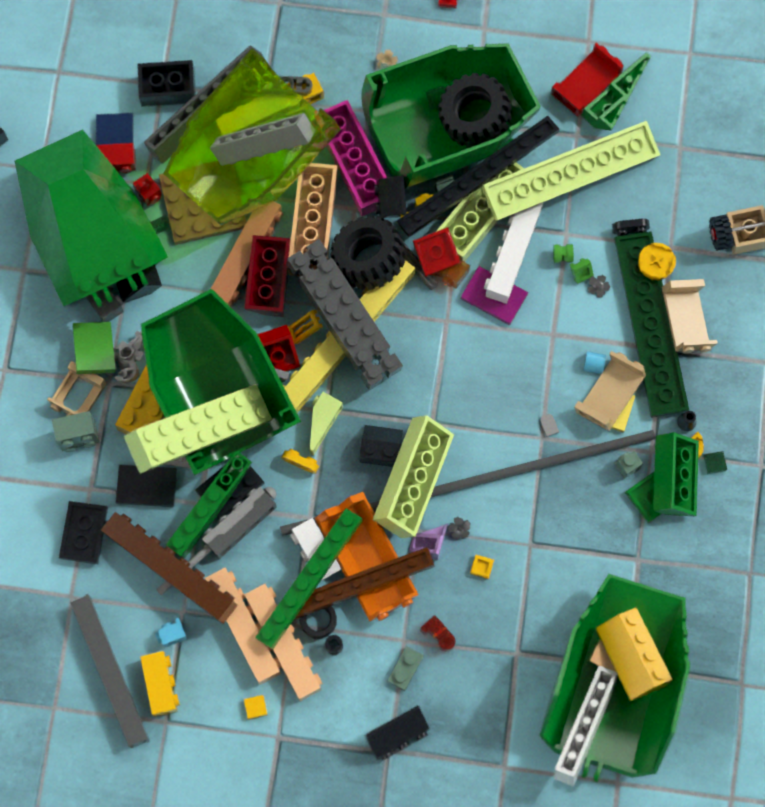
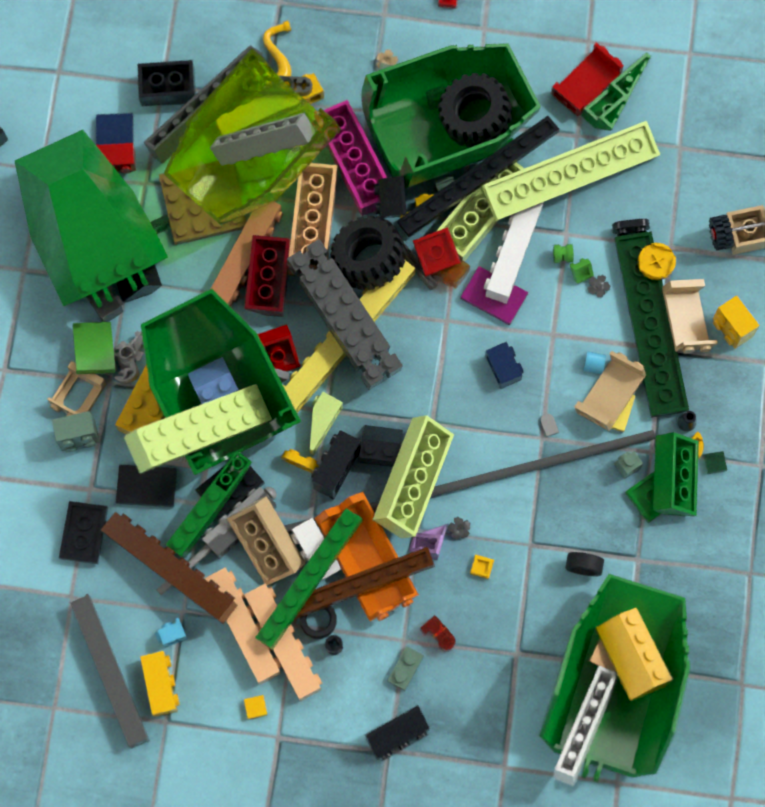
(147, 189): red brick -> none
(213, 381): none -> medium blue slope
(266, 541): none -> tan slope
(284, 67): none -> yellow animal
(312, 314): yellow tile -> none
(336, 464): none -> black brick
(504, 365): none -> dark blue brick
(584, 564): none -> black tyre
(735, 322): none -> yellow brick

